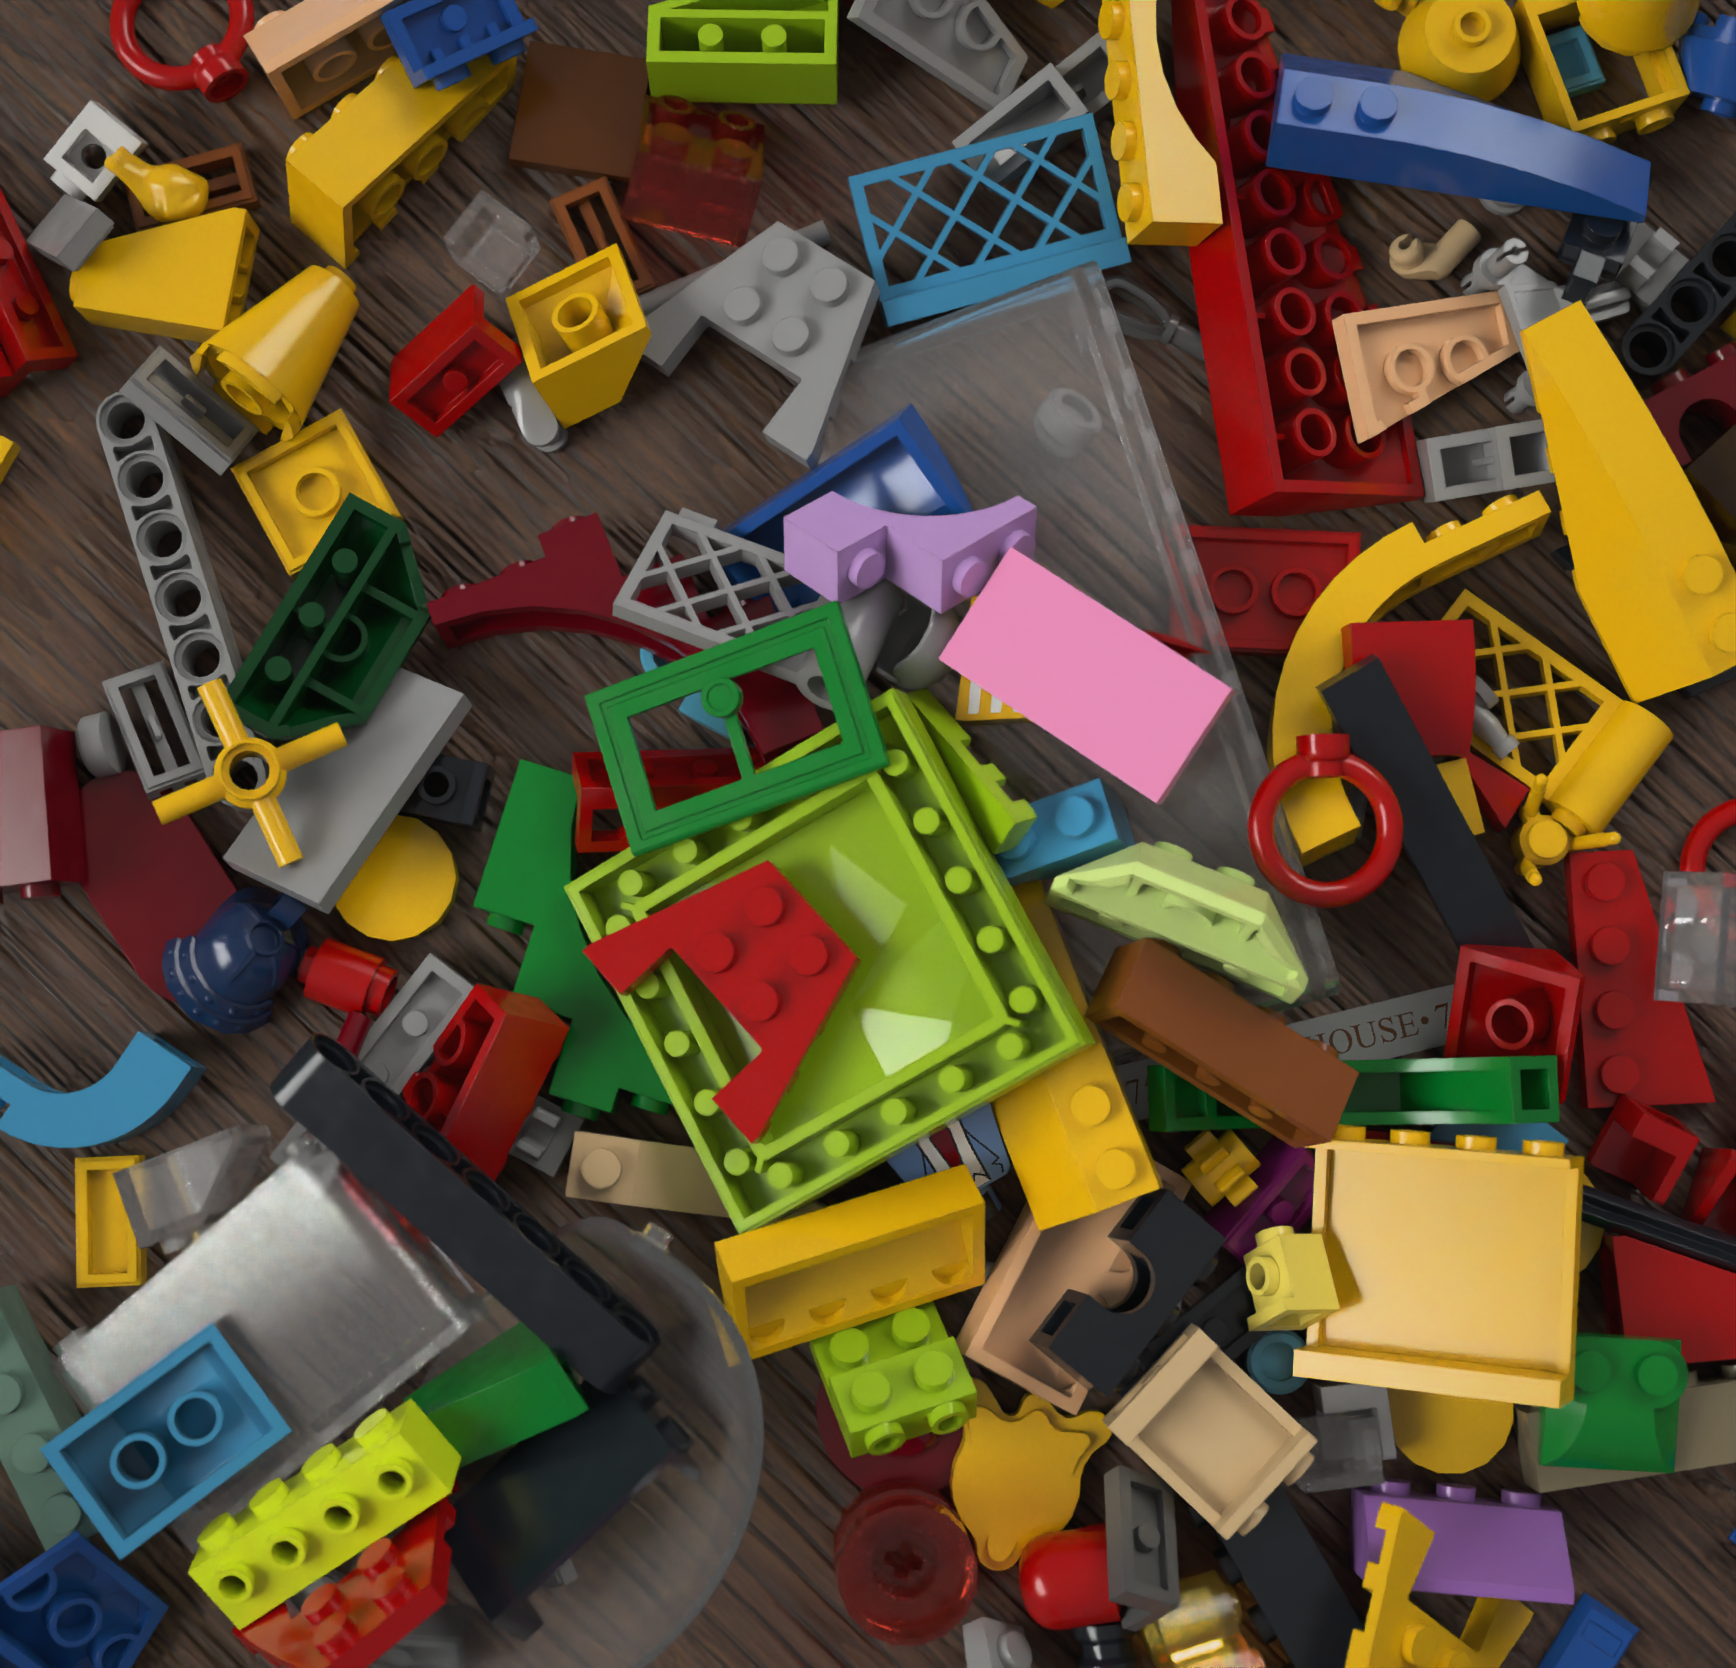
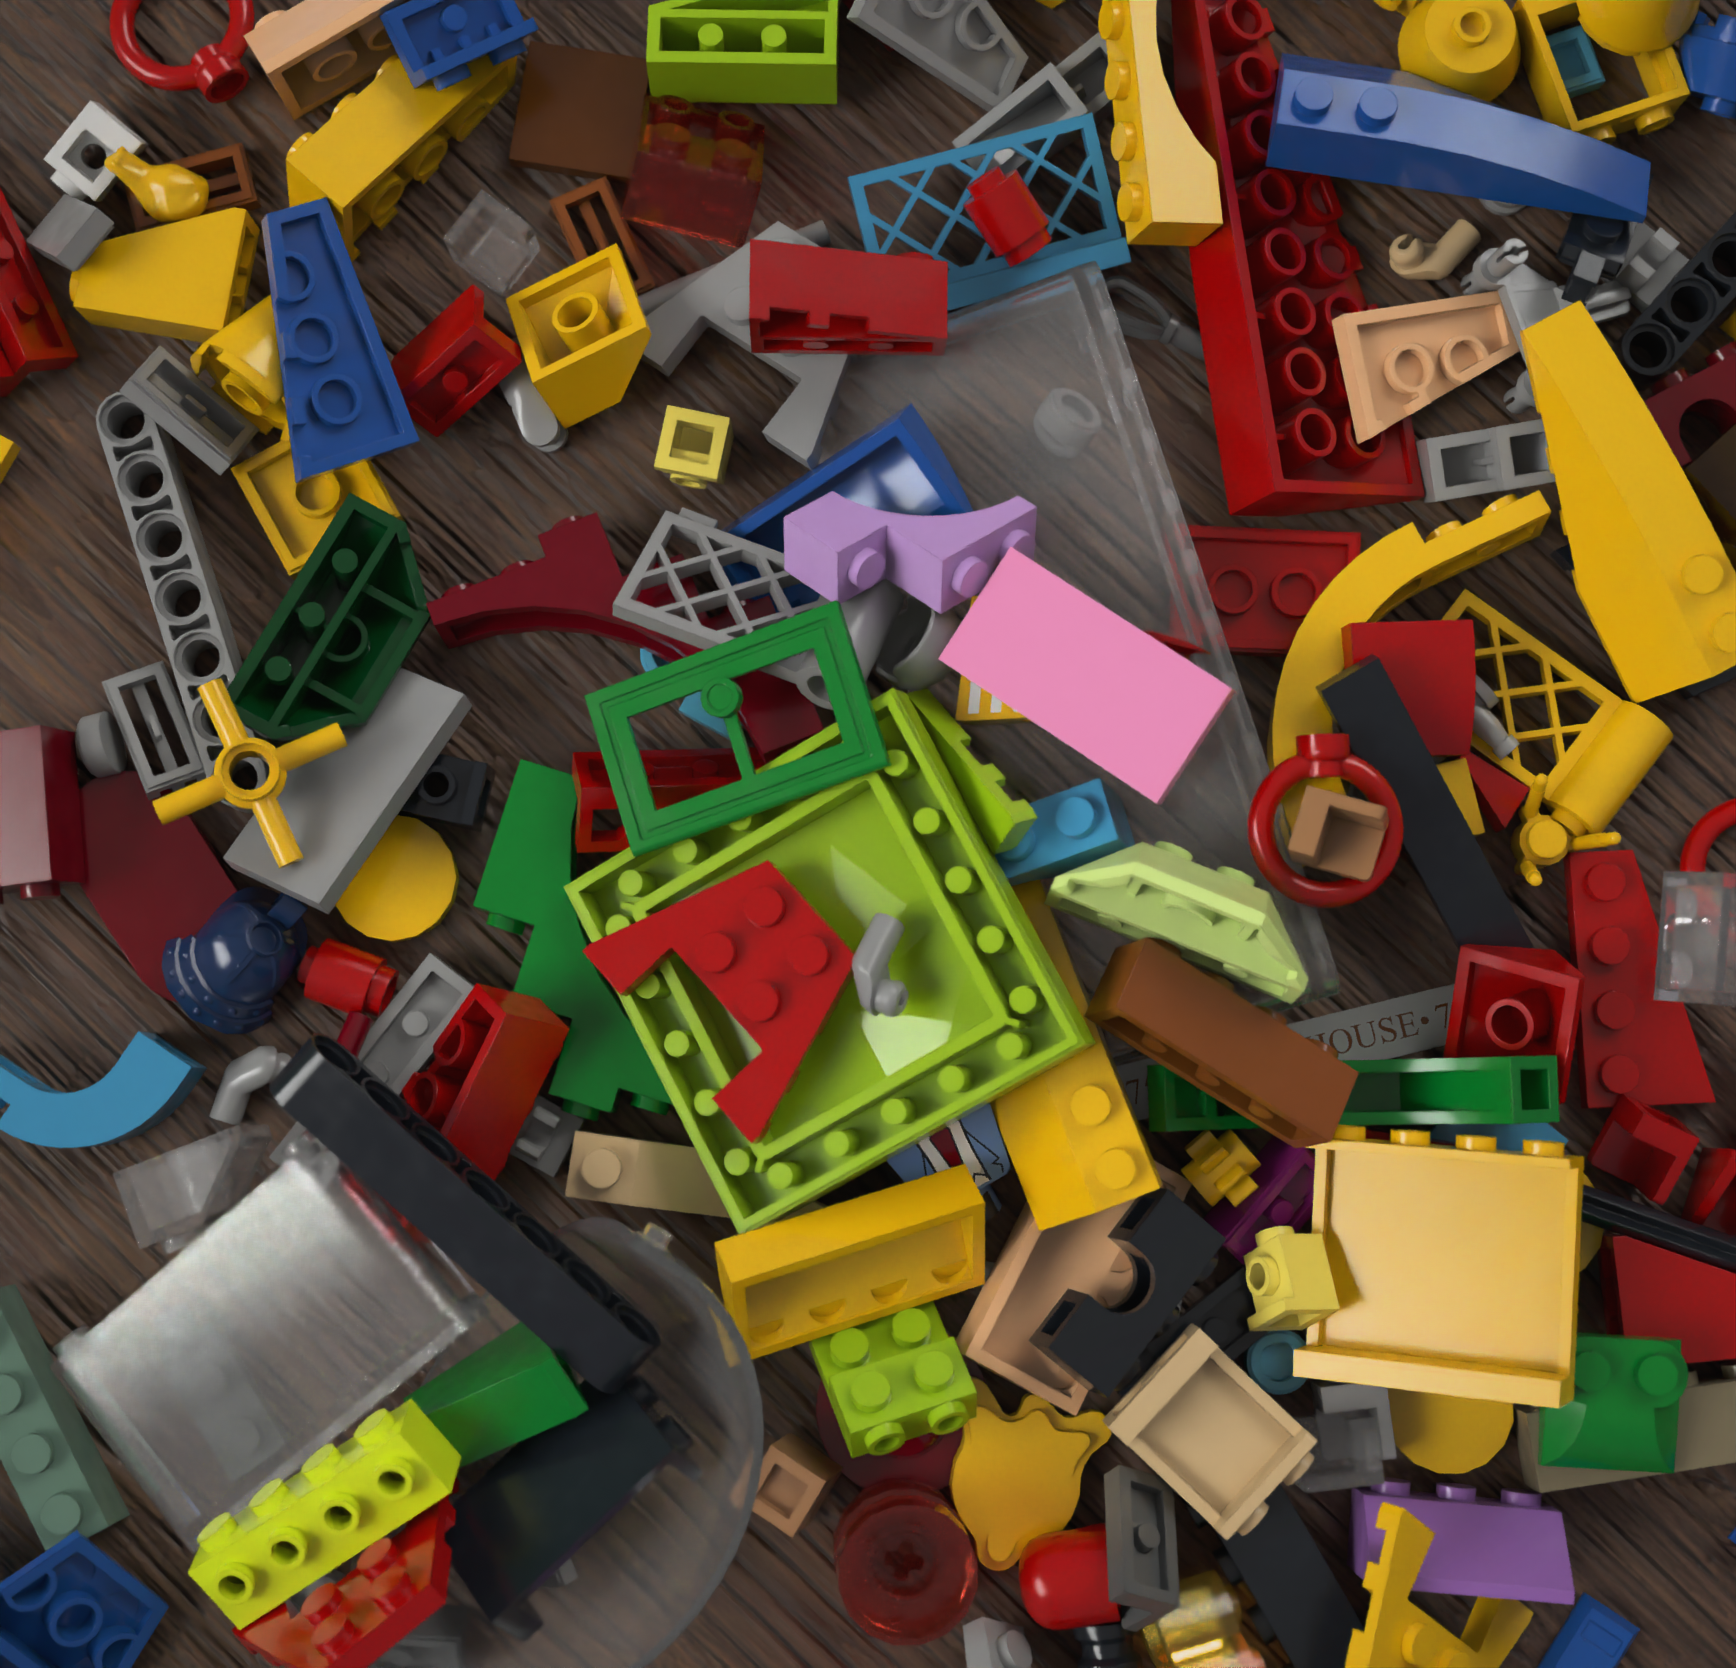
(104, 1237): yellow tile -> none
(165, 1440): dark azure slope -> none
(243, 1077): none -> light grey arm
(331, 357): none -> blue wing
(694, 447): none -> light yellow brick
(793, 1484): none -> medium nougat panel
(845, 301): none -> red wedge
(871, 970): none -> light grey arm
(1007, 215): none -> red brick
(1338, 834): none -> medium nougat panel

